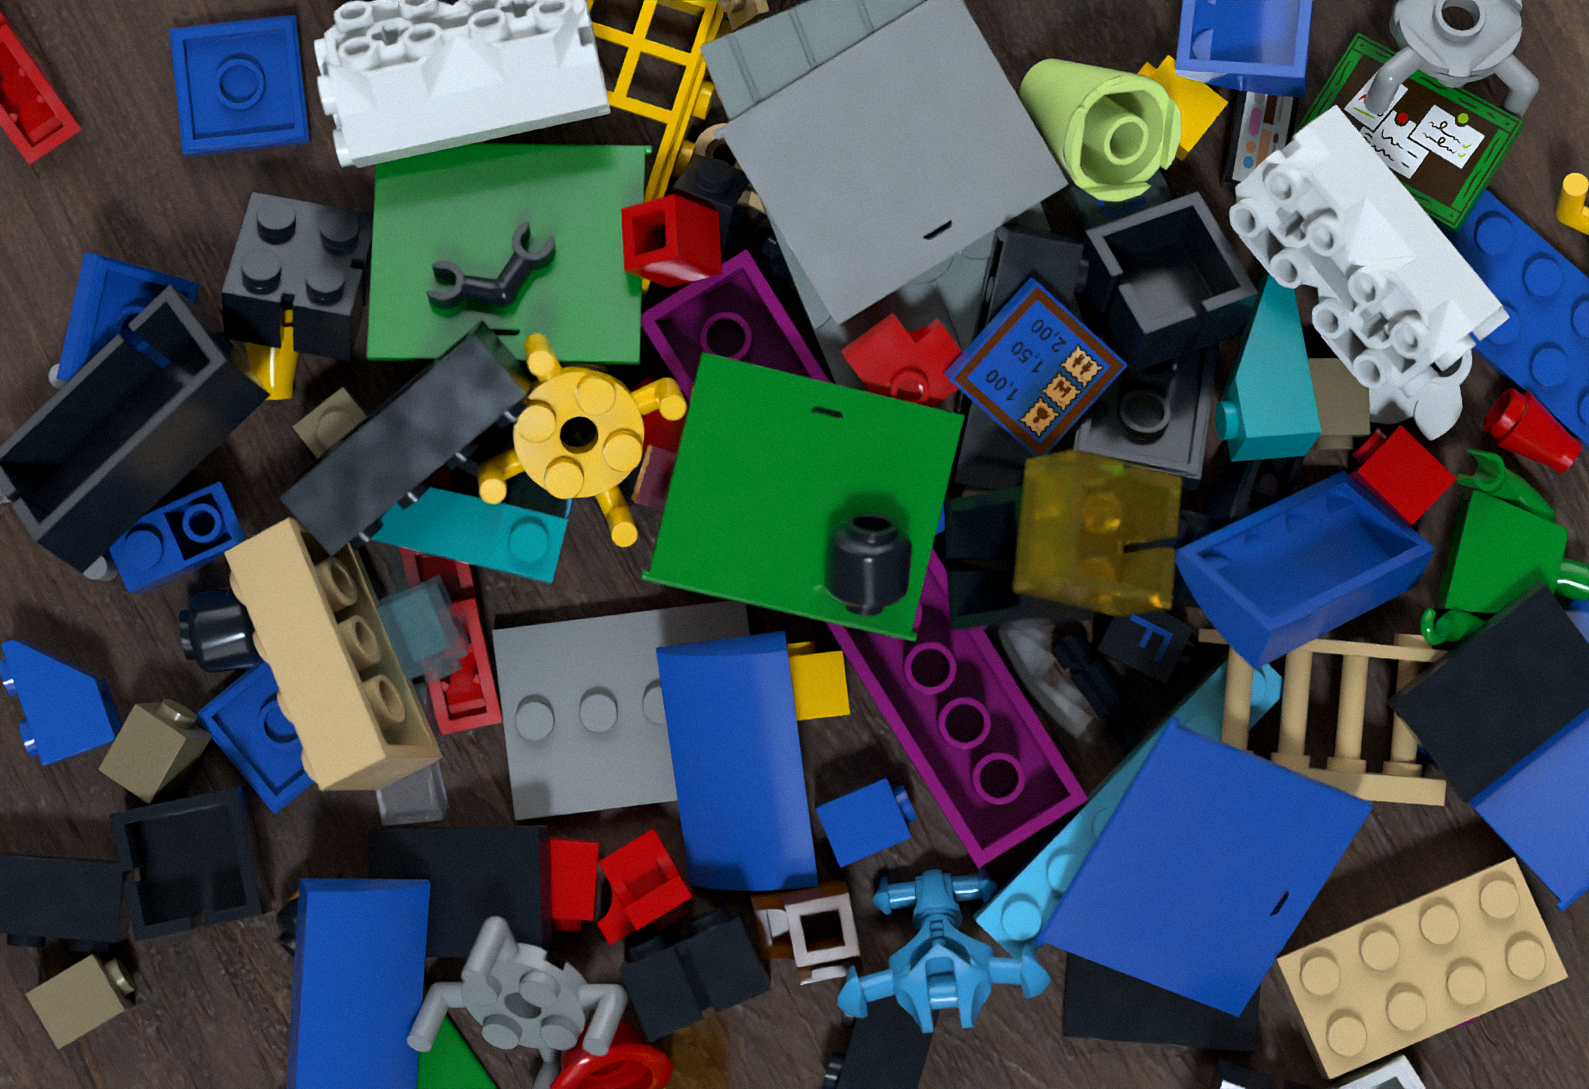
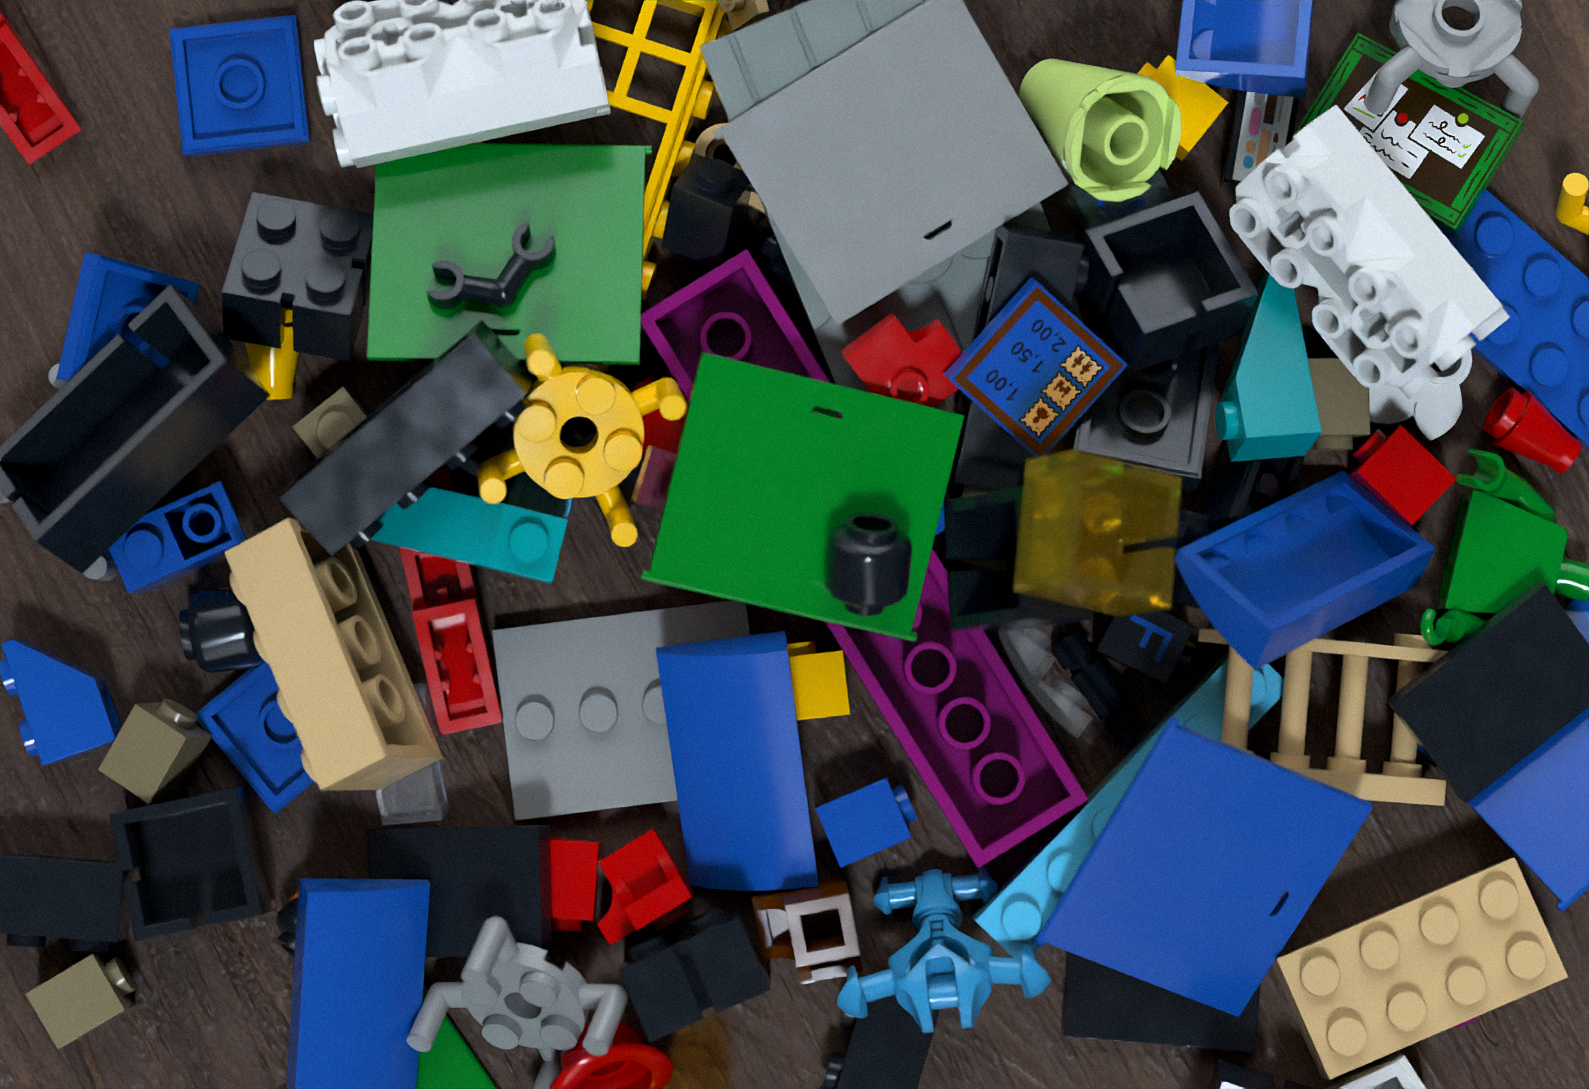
(424, 630): clear light blue brick -> none
(671, 241): red brick -> none

